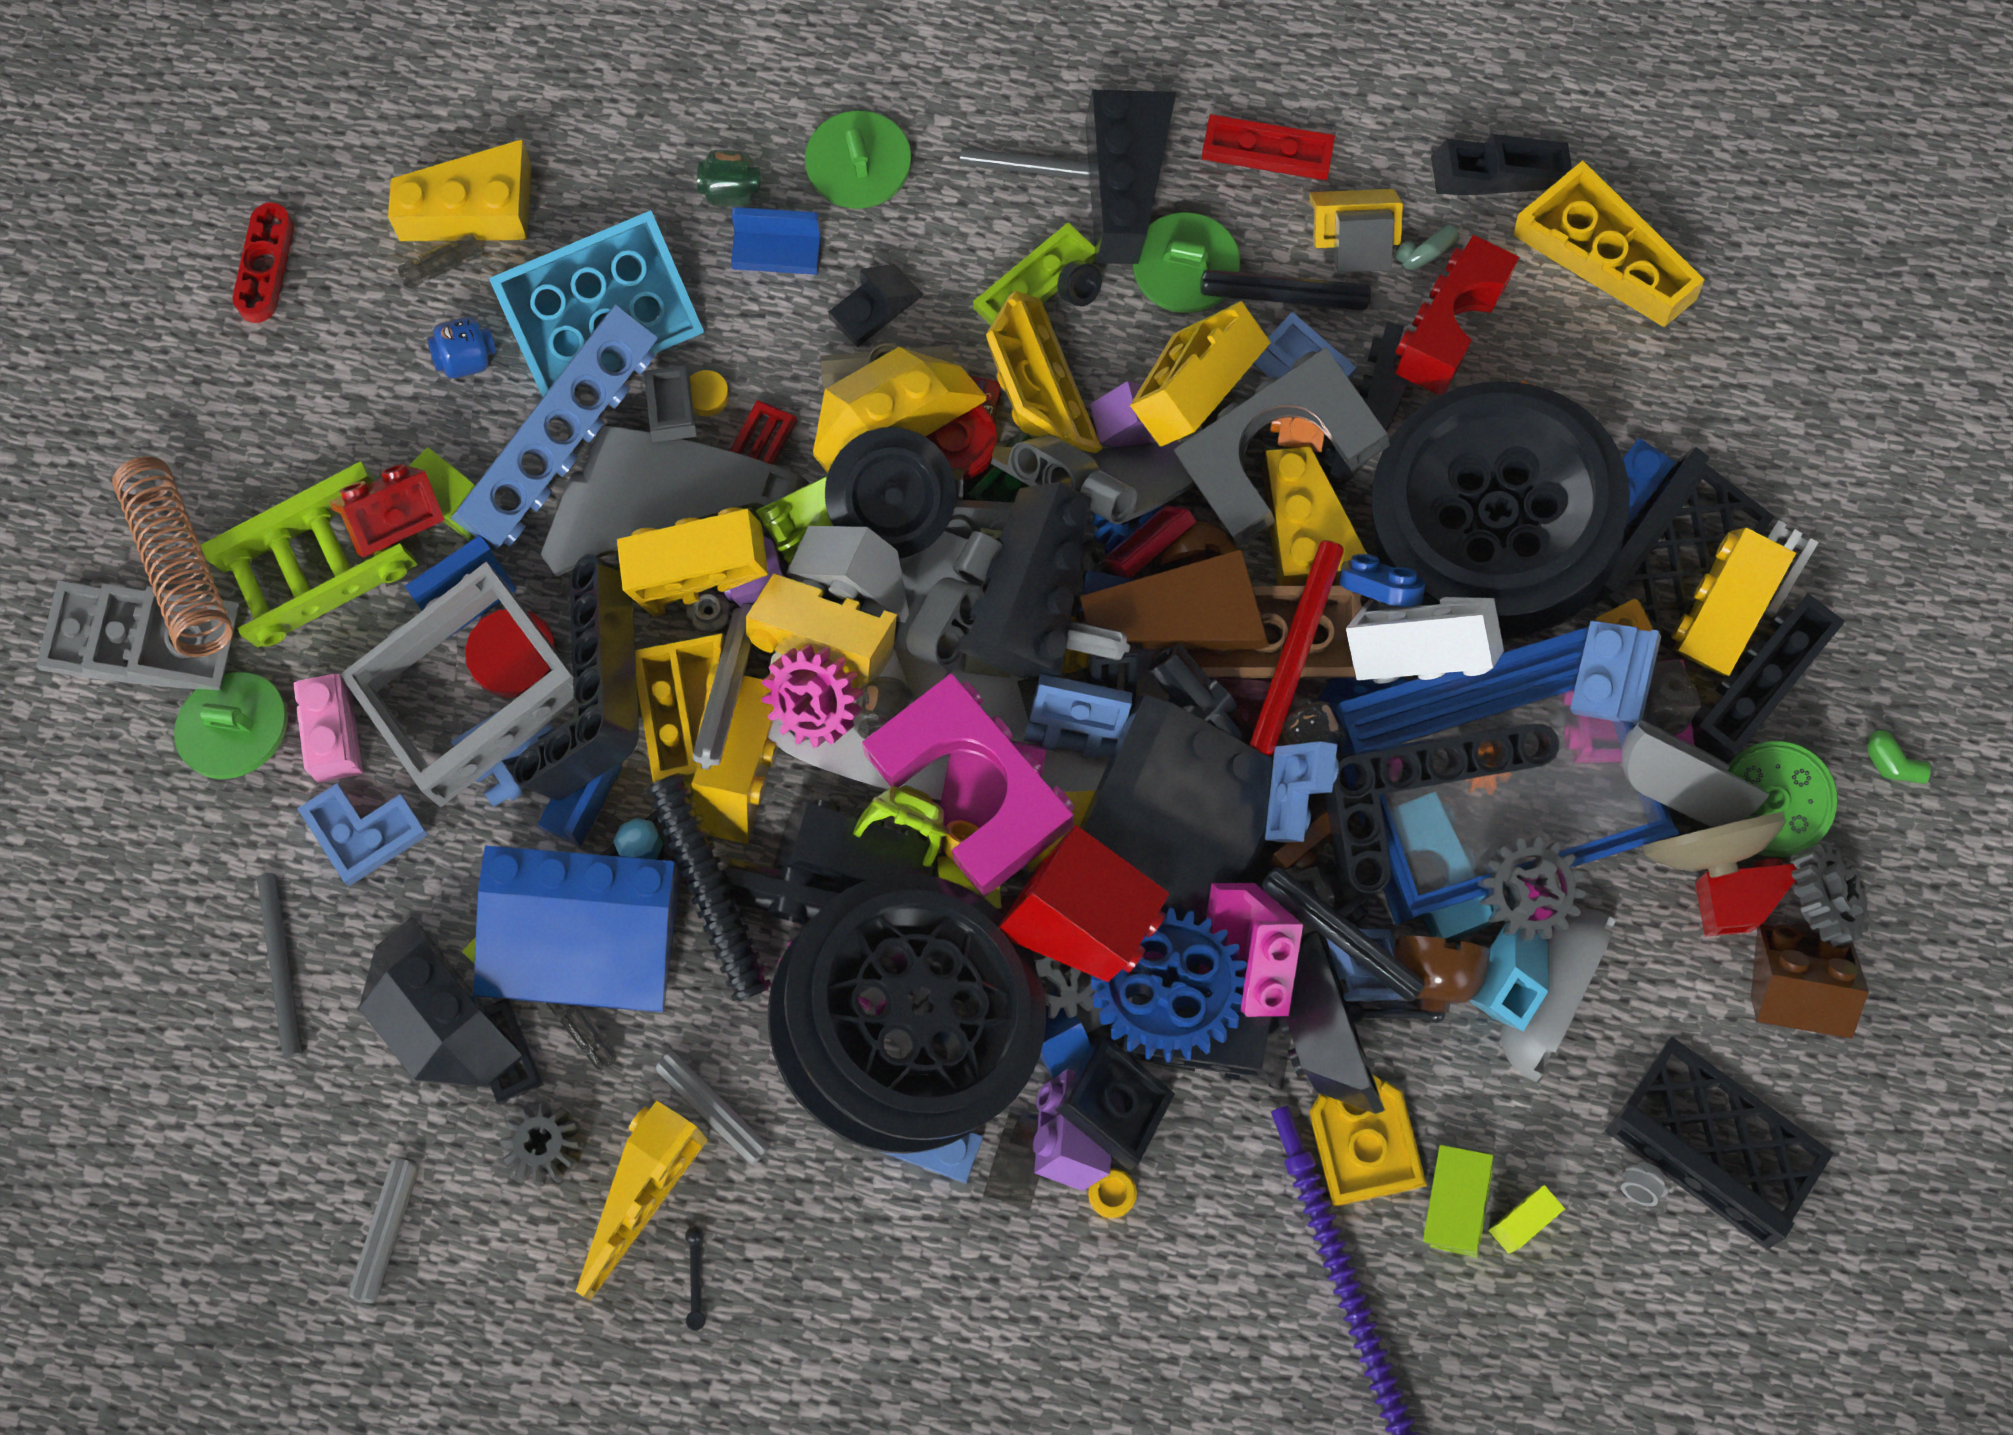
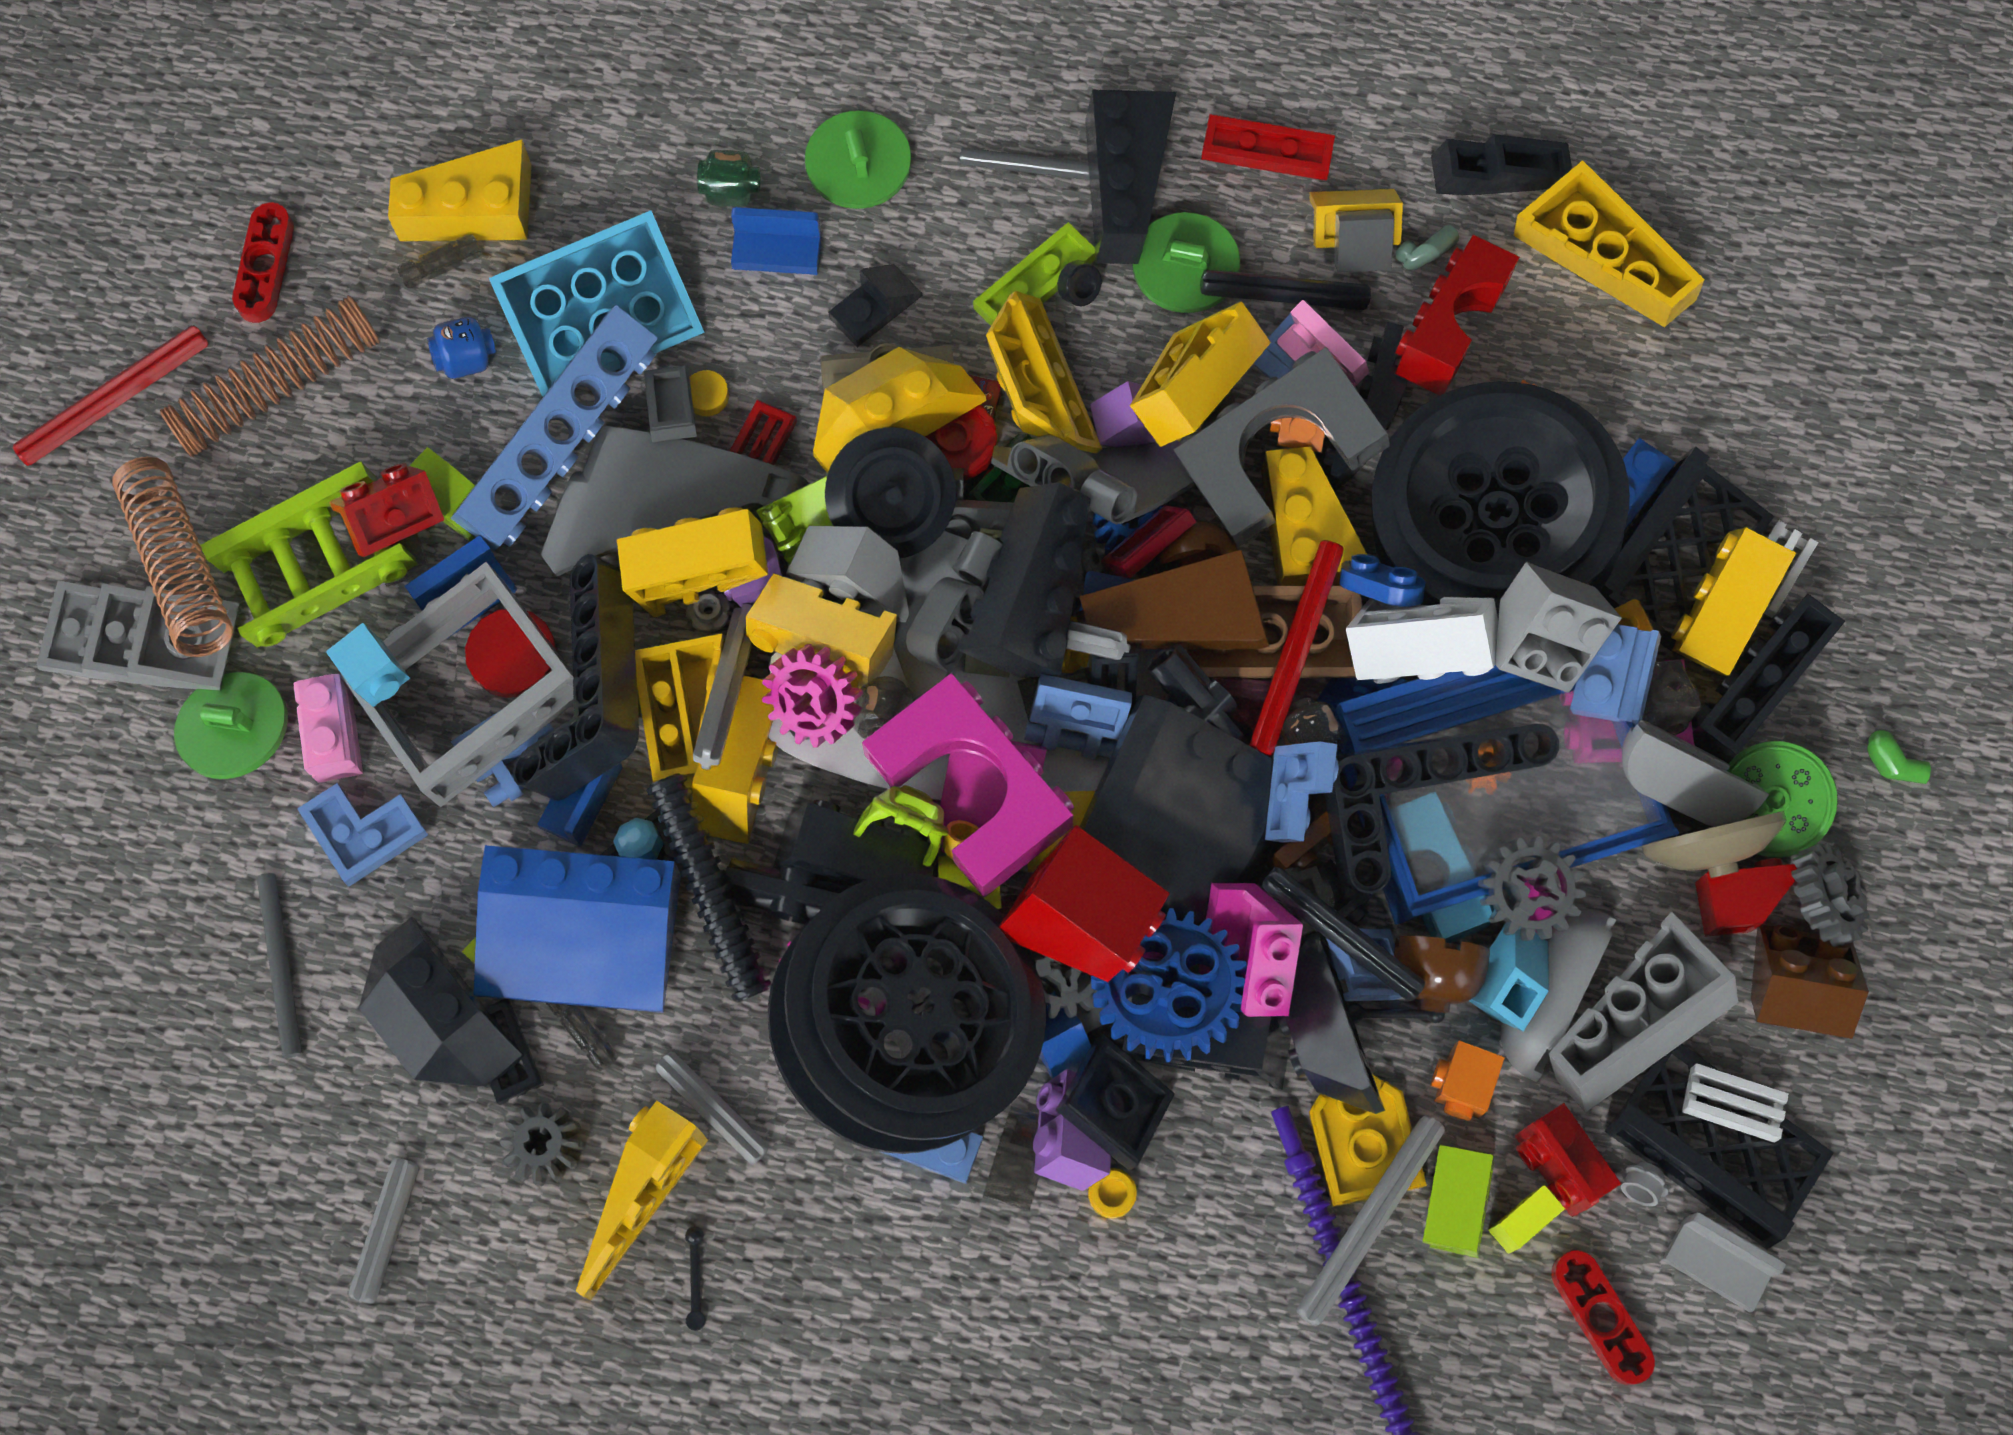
(110, 395): none -> red axle
(348, 310): none -> nougat piece
(368, 665): none -> medium azure brick
(1313, 333): none -> bright pink bracket
(1370, 1220): none -> light grey axle
(1466, 1080): none -> orange brick
(1551, 627): none -> light grey slope
(1566, 1160): none -> red bracket
(1623, 1321): none -> red beam
(1644, 1014): none -> light grey wedge
(1722, 1260): none -> light grey panel
(1773, 1097): none -> white tile

